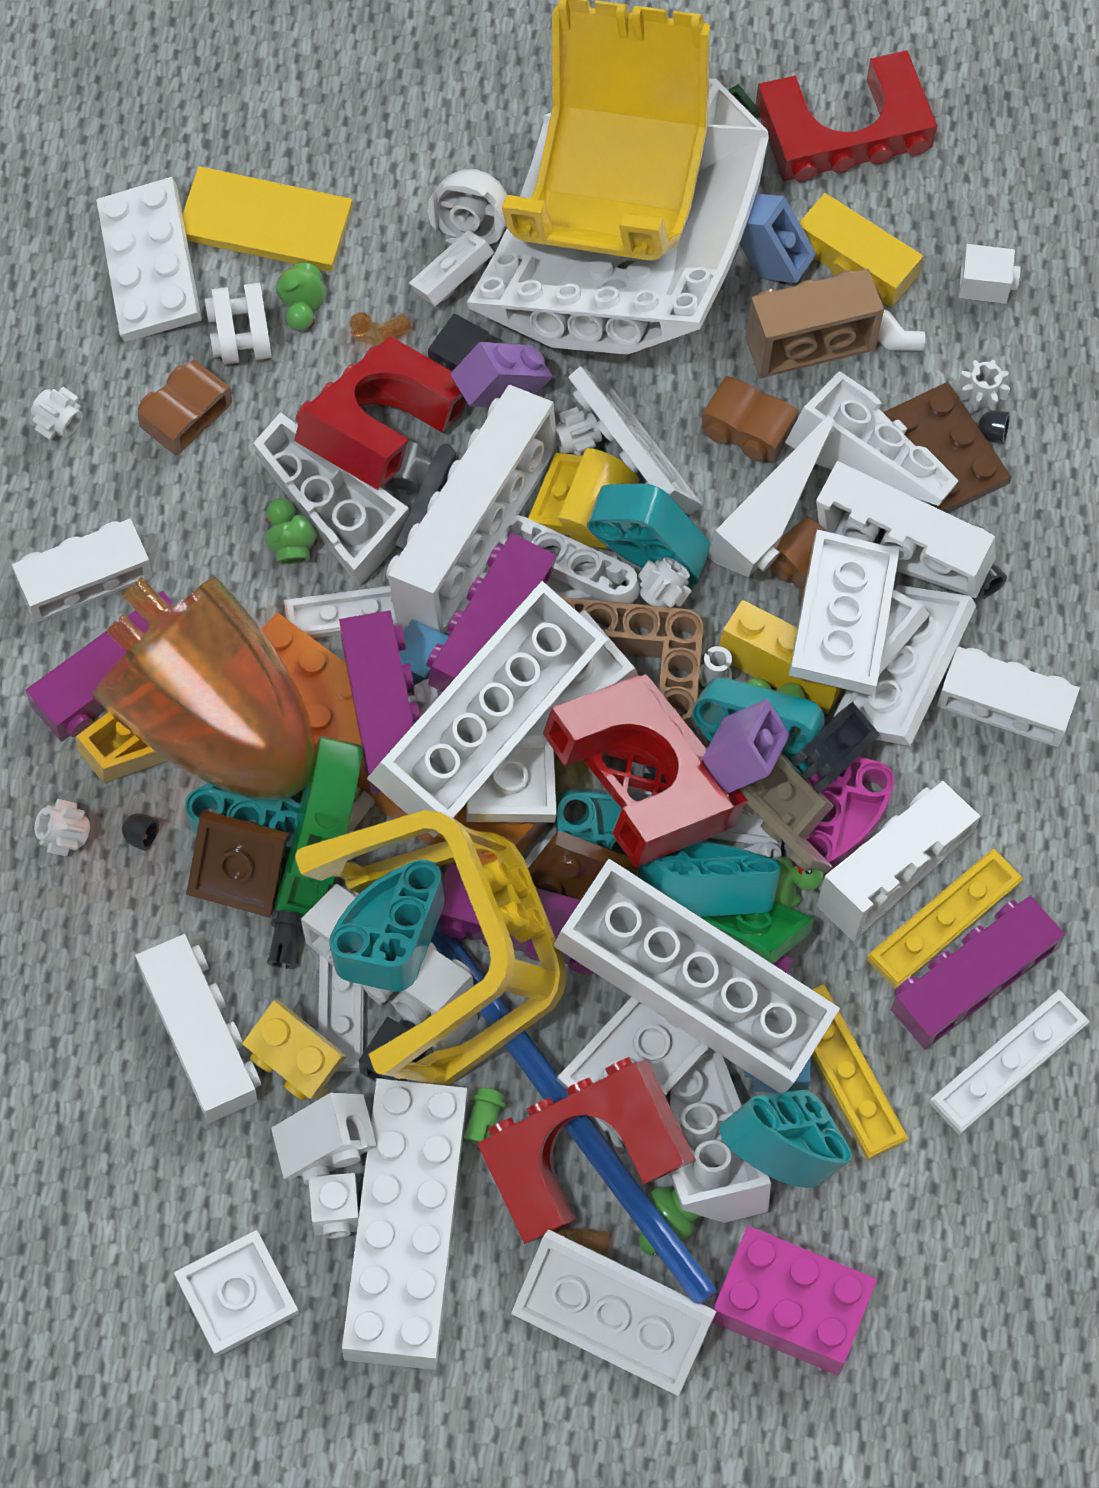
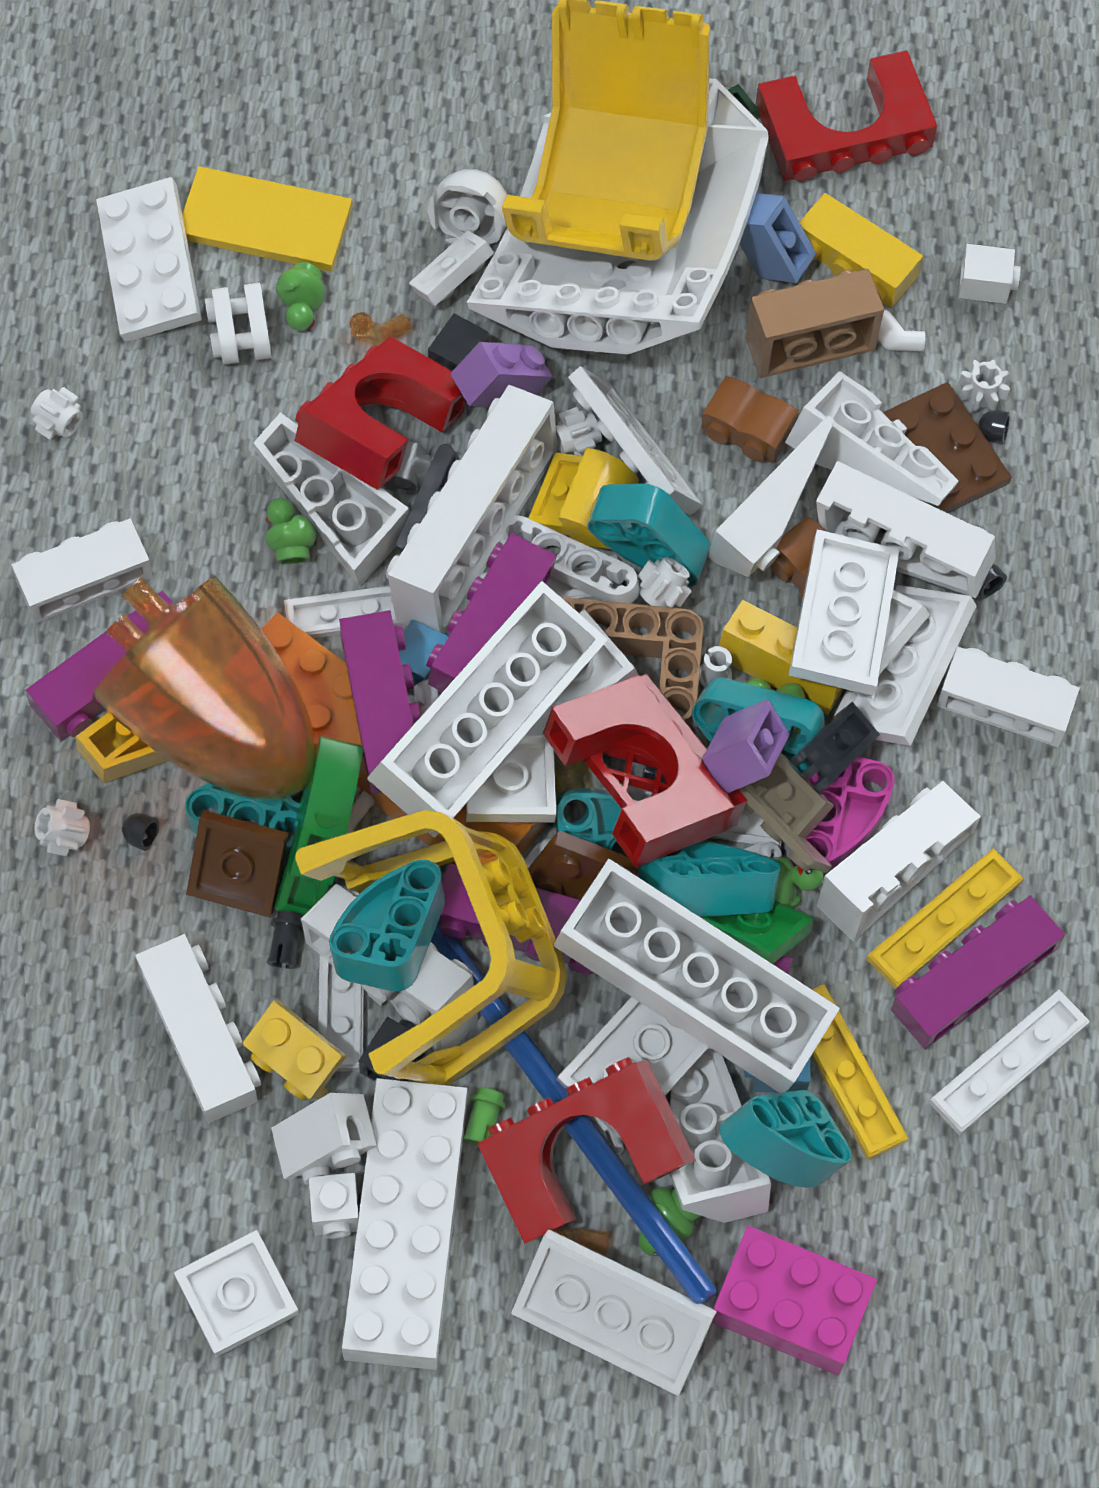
(183, 406): dark orange brick -> none

